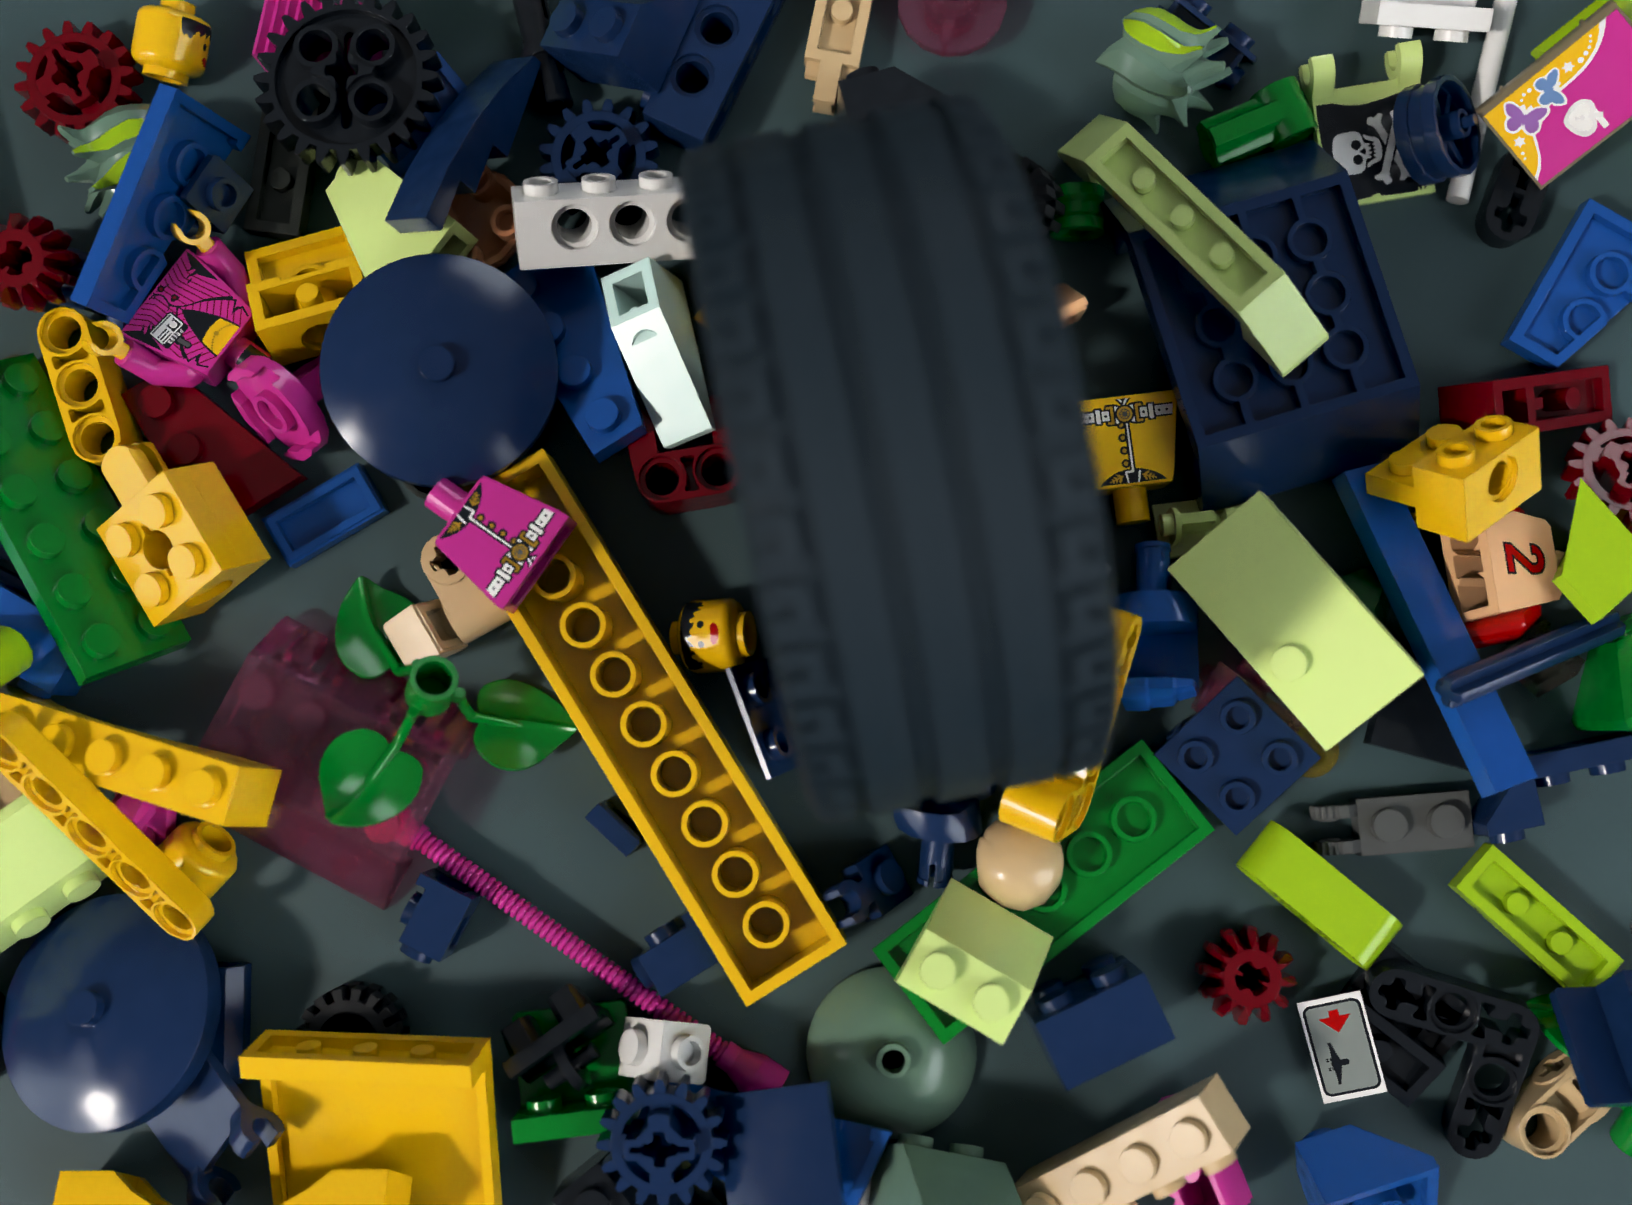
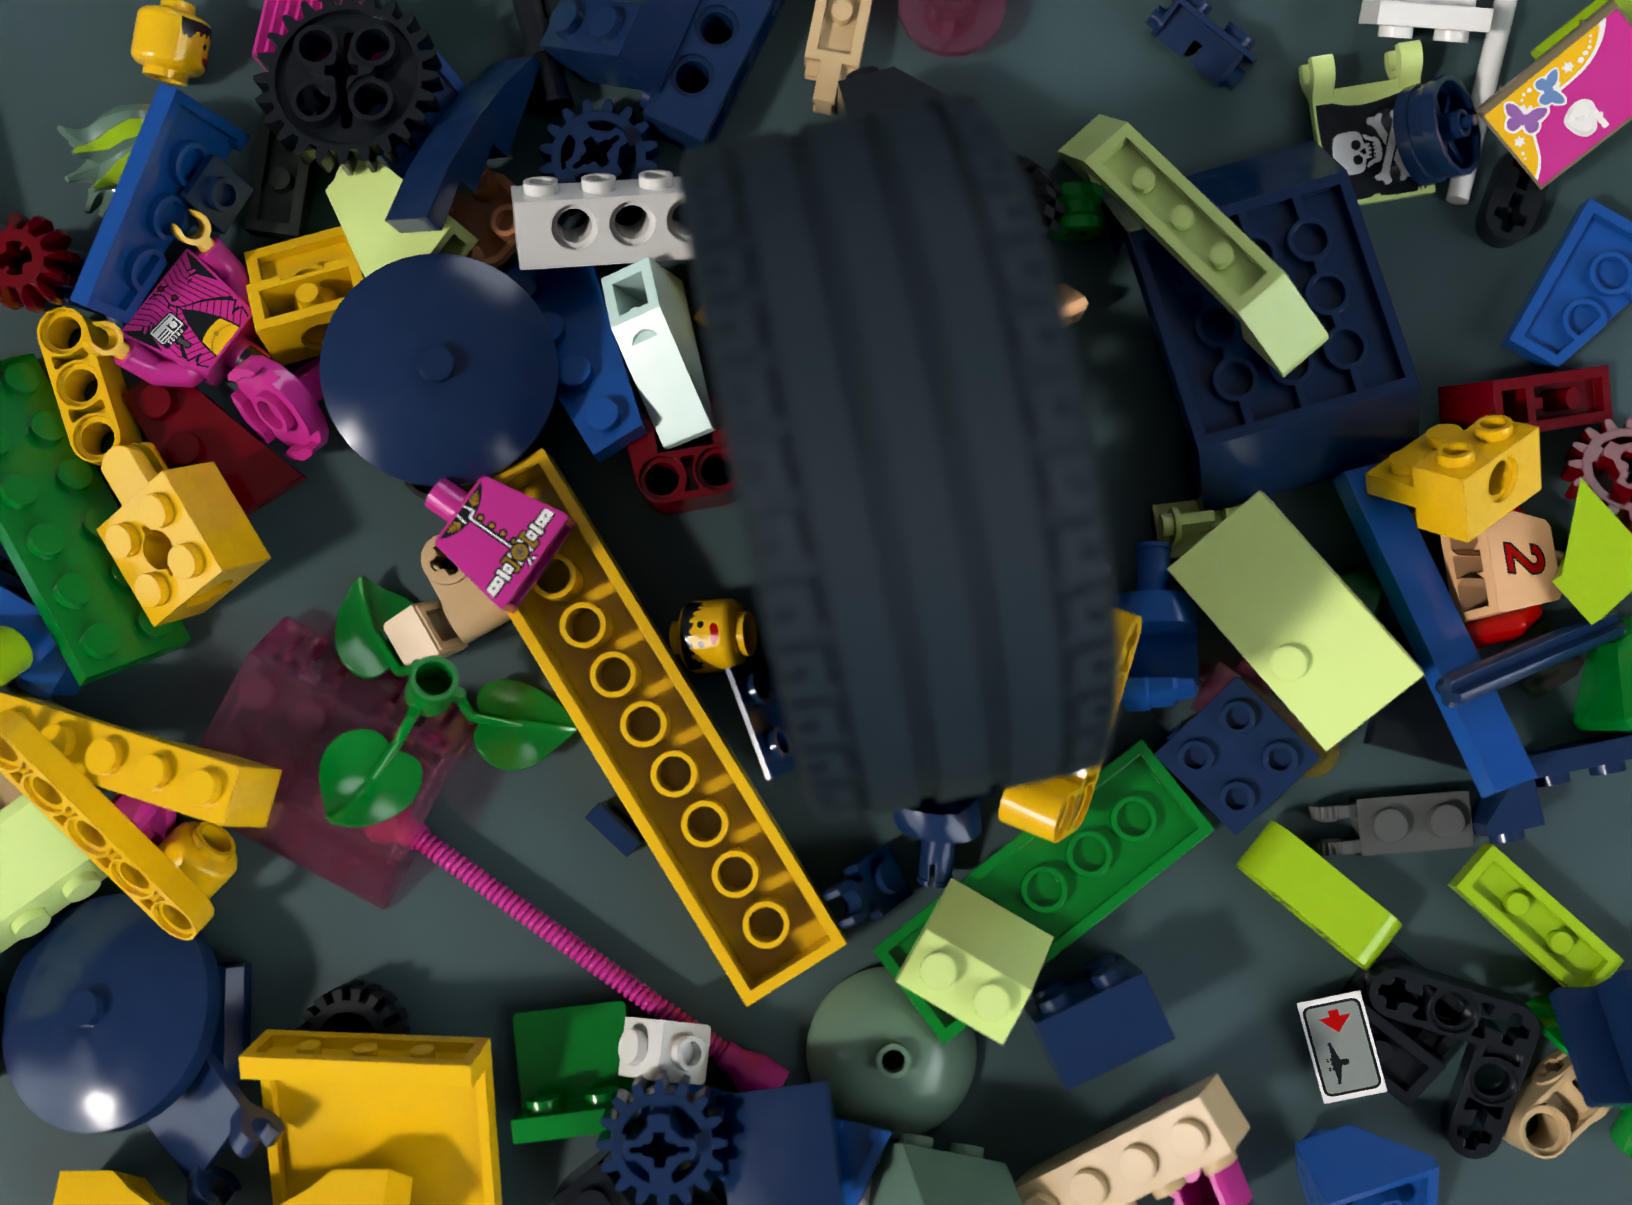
(57, 88): dark red gear -> none
(326, 515): blue tile -> none
(436, 917): dark blue brick -> none
(537, 1053): black hips -> none
(673, 955): dark blue brick -> none
(1018, 867): tan hair -> none
(1133, 449): yellow torso -> none
(1163, 65): sand green hair -> none
(1265, 982): dark red gear -> none
(1271, 119): green piece -> none

